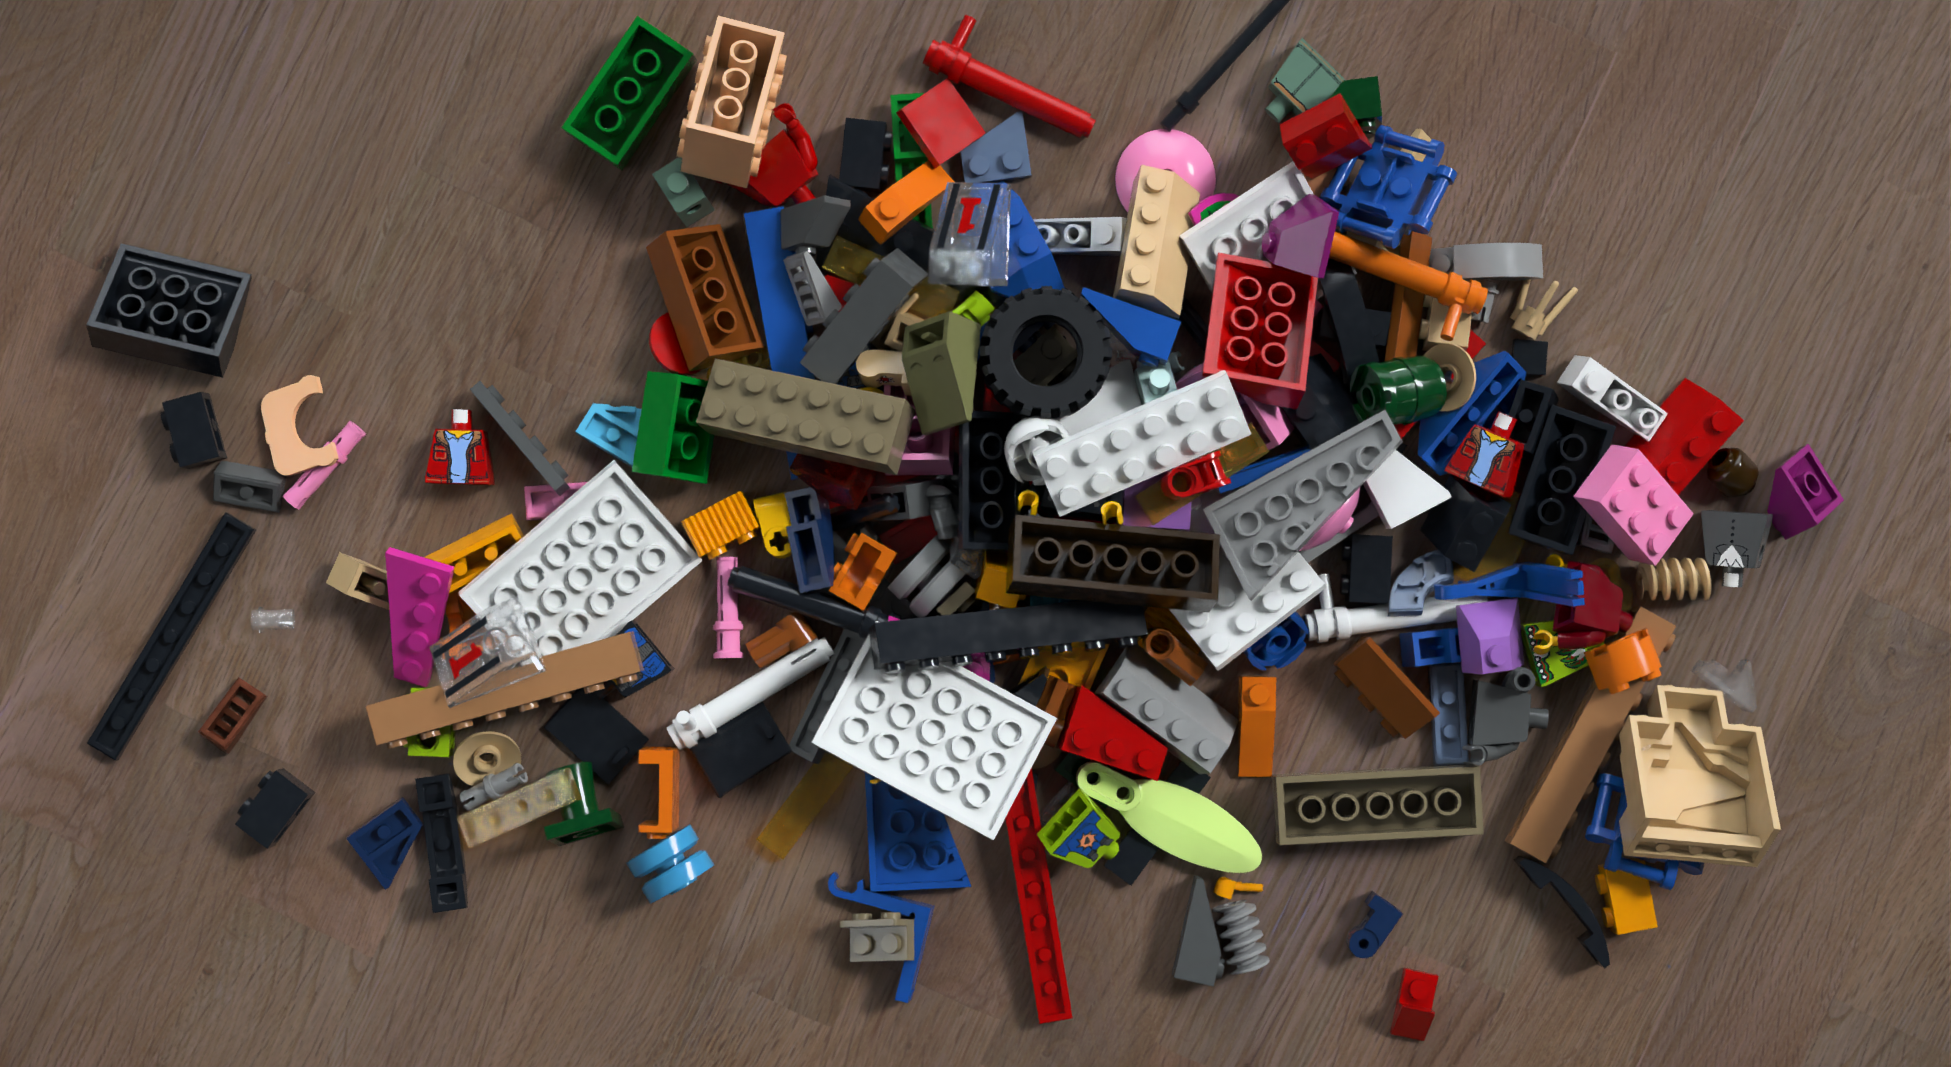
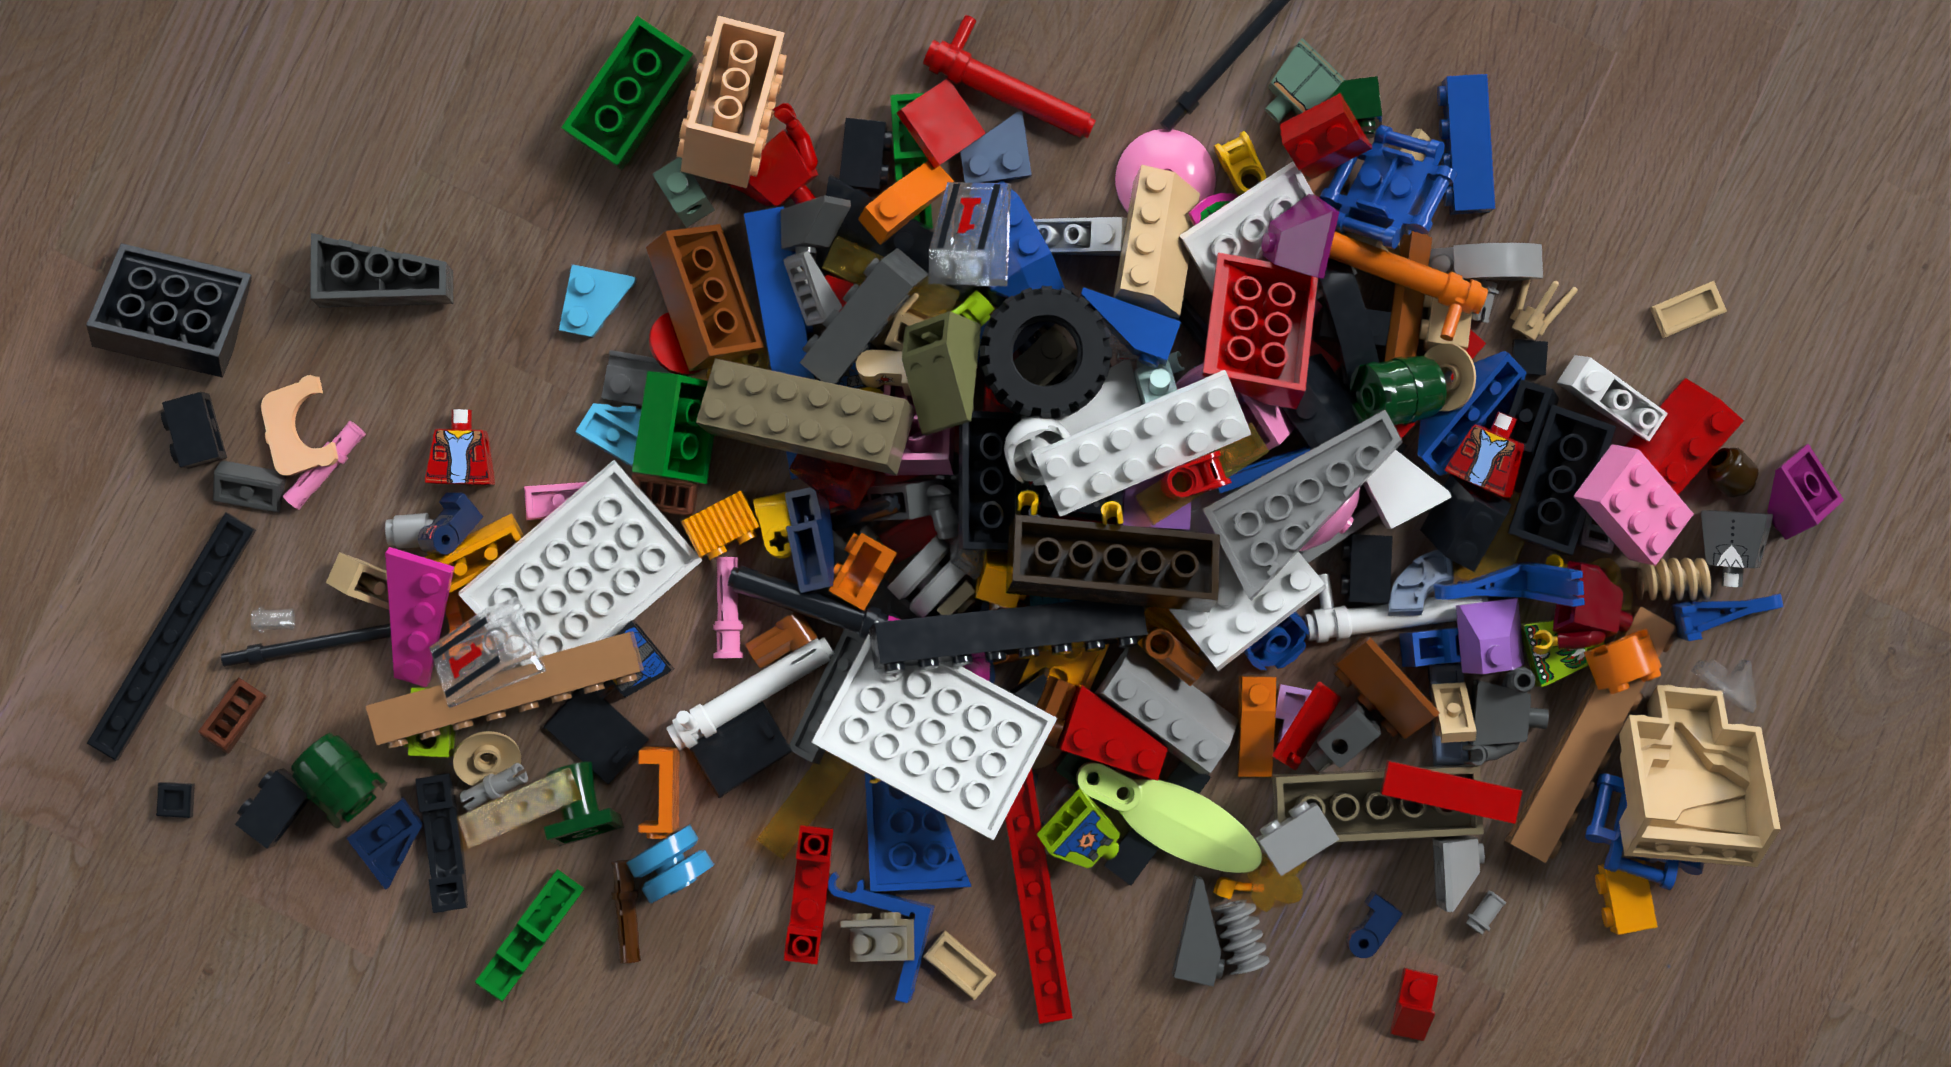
(175, 799): none -> black tile
(258, 653): none -> black bar
(336, 778): none -> dark green piece
(372, 276): none -> dark grey wedge
(404, 529): none -> light grey brick
(450, 526): none -> dark blue leg
(512, 425): dark grey plate -> none
(529, 935): none -> green slope
(591, 299): none -> medium azure wing
(625, 904): none -> reddish brown pin
(627, 376): none -> flat silver plate
(690, 495): none -> copper slope
(809, 894): none -> red slope
(959, 965): none -> tan tile
(1239, 162): none -> yellow piece
(1274, 887): none -> clear yellow plate
(1288, 705): none -> lavender plate
(1297, 837): none -> light grey brick
(1306, 726): none -> red container
(1355, 727): none -> dark grey torso
(1451, 792): none -> red tile
(1455, 718): none -> tan slope
(1455, 868): none -> light grey slope
(1467, 143): none -> blue brick
(1485, 912): none -> light grey pin
(1593, 937): black slope -> none
(1688, 309): none -> tan tile
(1698, 616): none -> blue hinge

